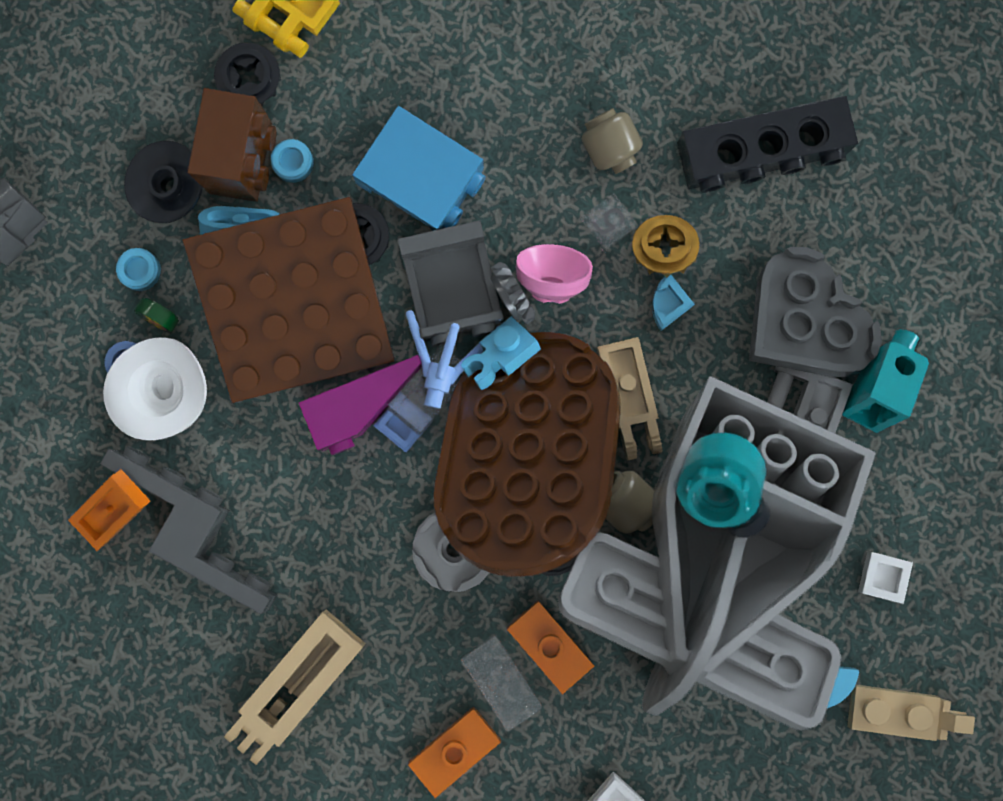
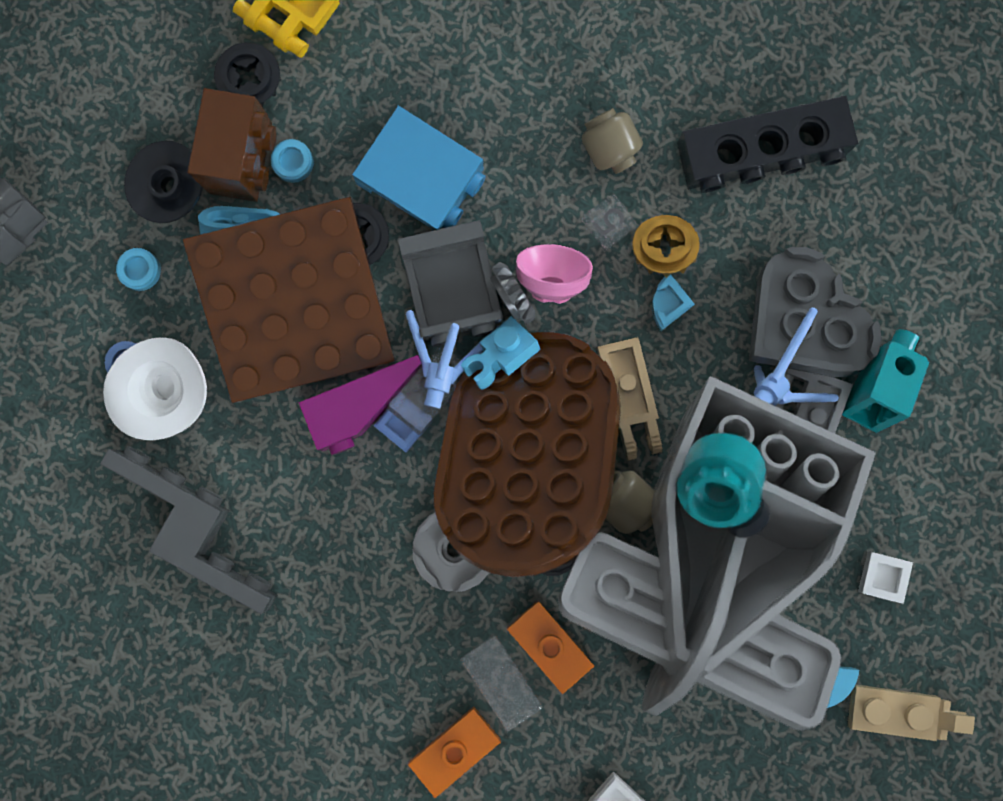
(109, 510): orange plate -> none
(156, 315): dark green tile -> none
(306, 673): tan hinge -> none
(776, 387): none -> light blue plant

